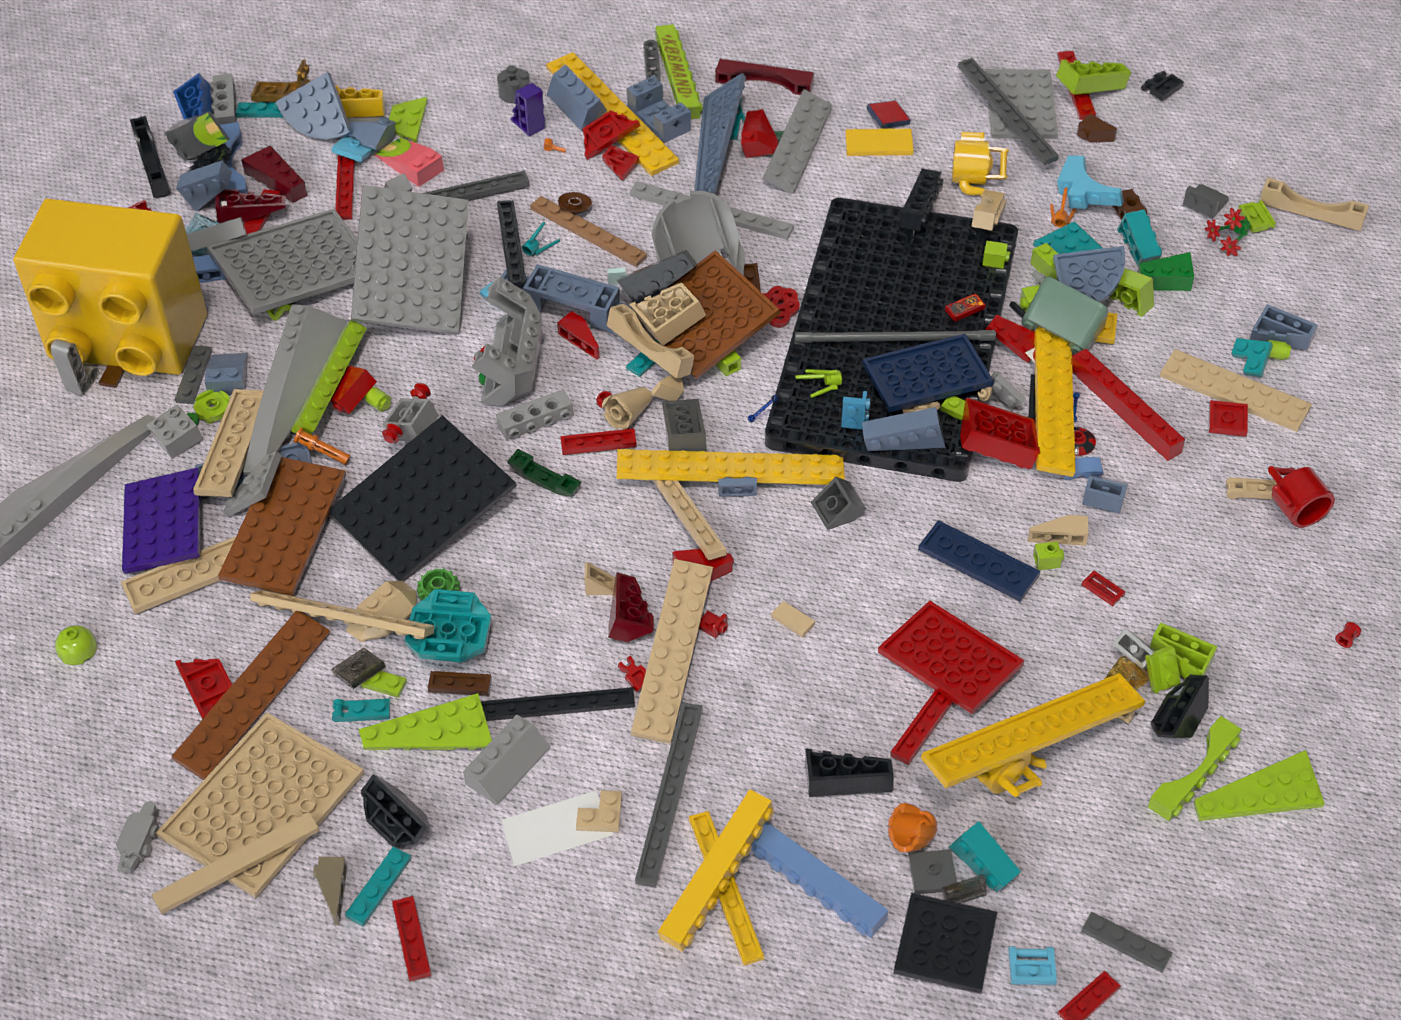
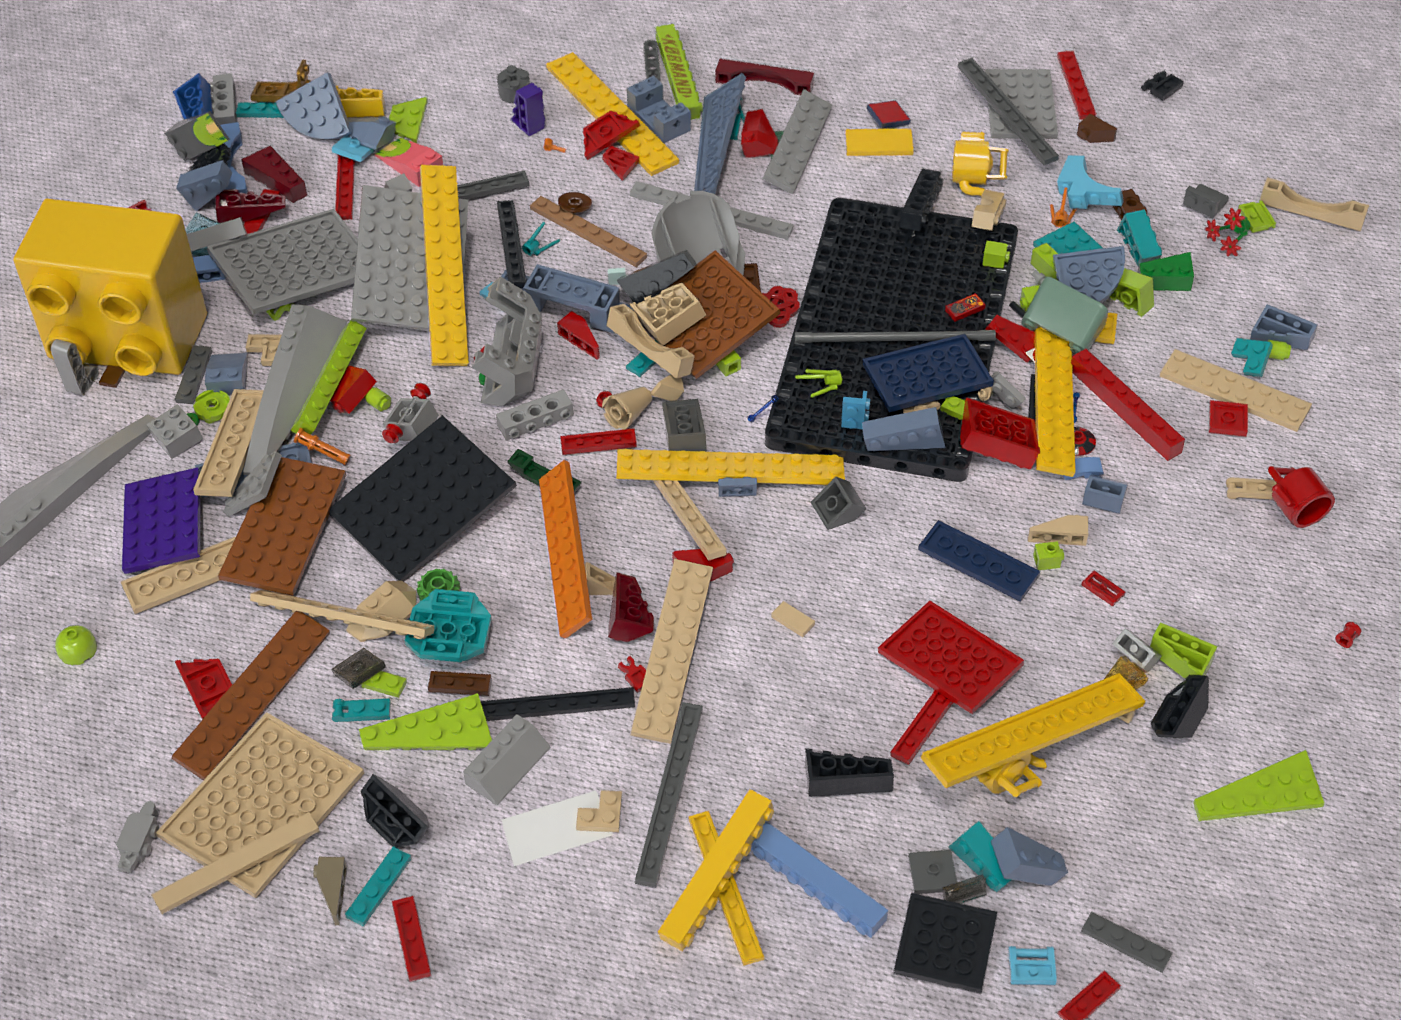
(149, 157): black arch -> none
(265, 344): none -> tan plate
(444, 266): none -> yellow plate
(565, 550): none -> orange plate
(574, 98): sand blue slope -> none
(713, 624): red bracket -> none
(911, 828): orange hair -> none
(1027, 859): none -> sand blue wedge
(1093, 76): lime wedge -> none
(1163, 669): lime plate -> none
(1172, 795): lime arch -> none

